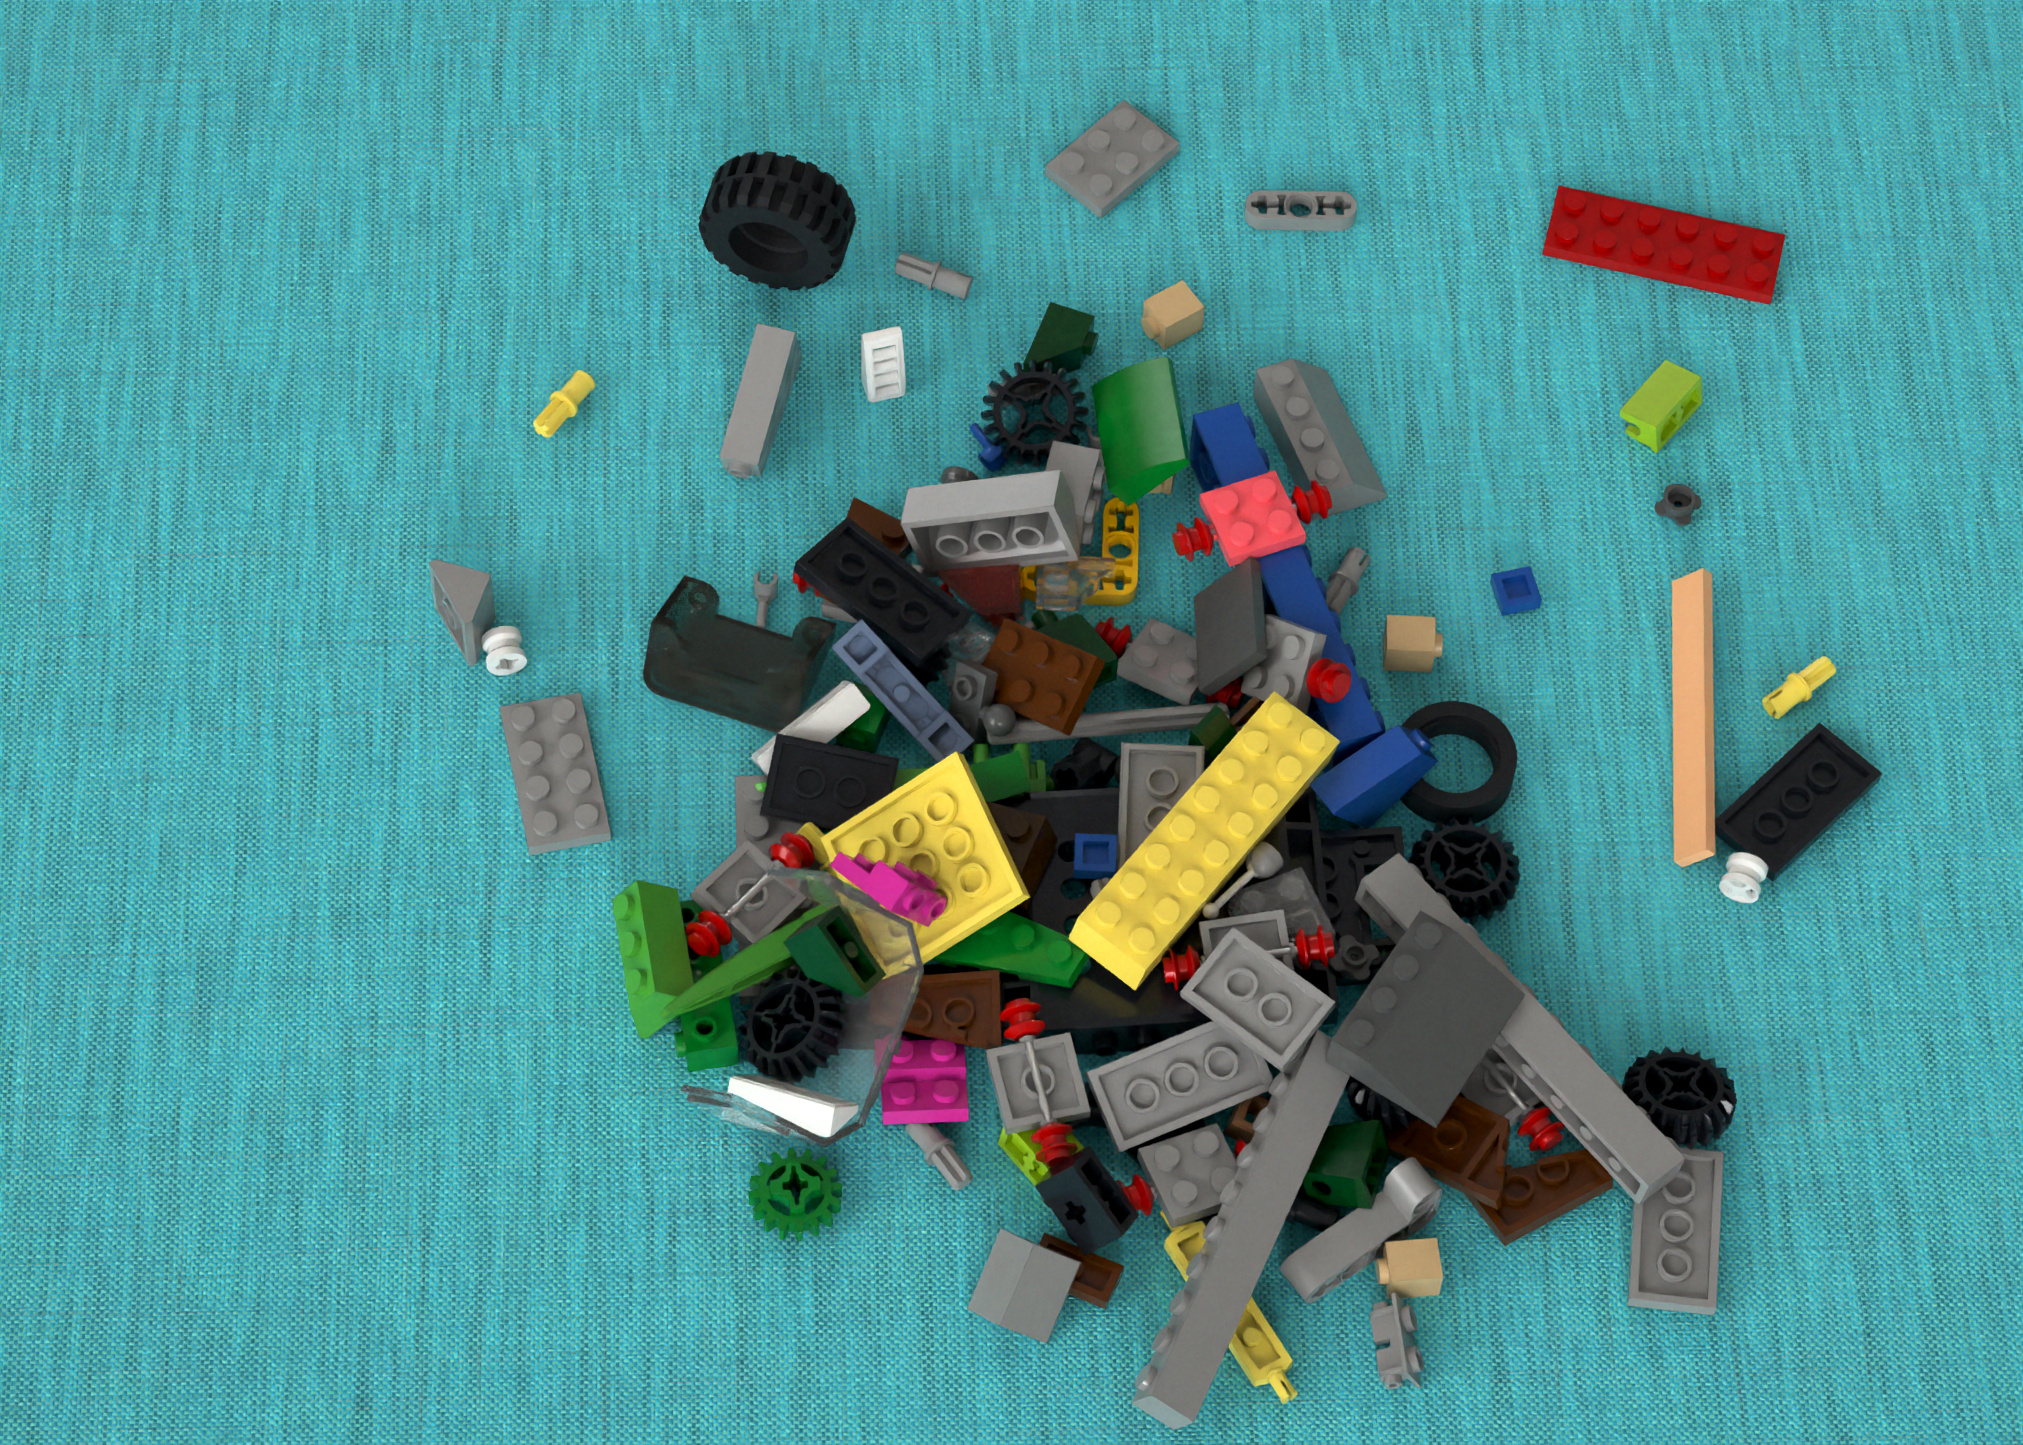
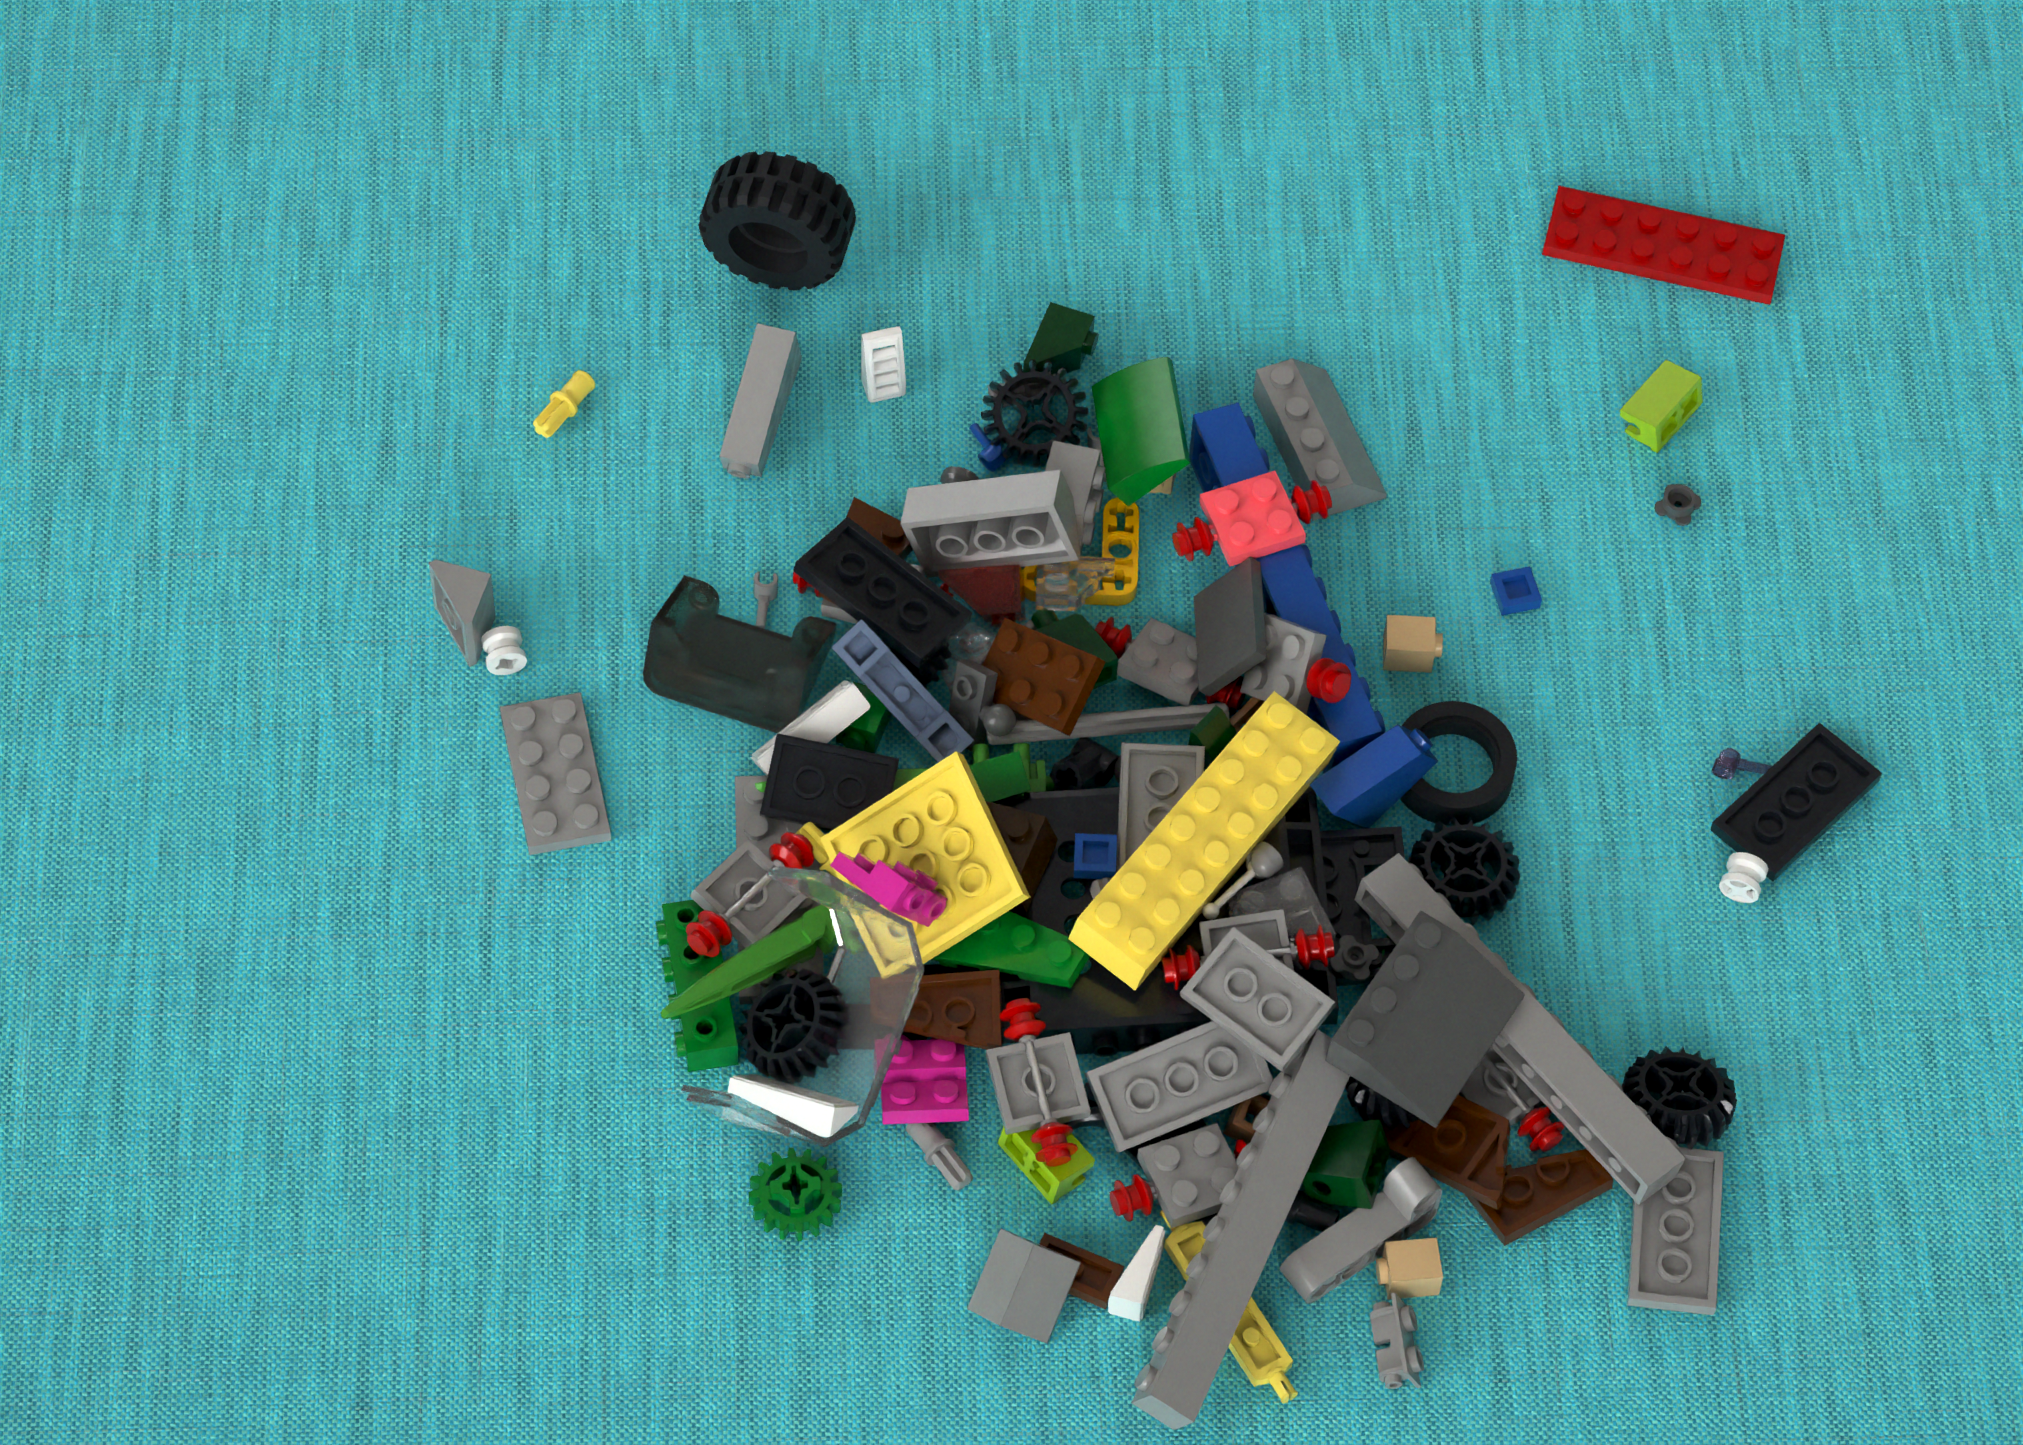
(651, 951): bright green slope -> none
(834, 953): dark green slope -> none
(934, 275): light grey axle -> none
(1086, 1201): black brick -> none
(1112, 159): light grey plate -> none
(1133, 1288): none -> white slope
(1172, 315): tan brick -> none
(1288, 221): light grey beam -> none
(1345, 580): light grey axle -> none
(1693, 718): light nougat tile -> none
(1730, 760): none -> hand
(1798, 687): light yellow axle -> none

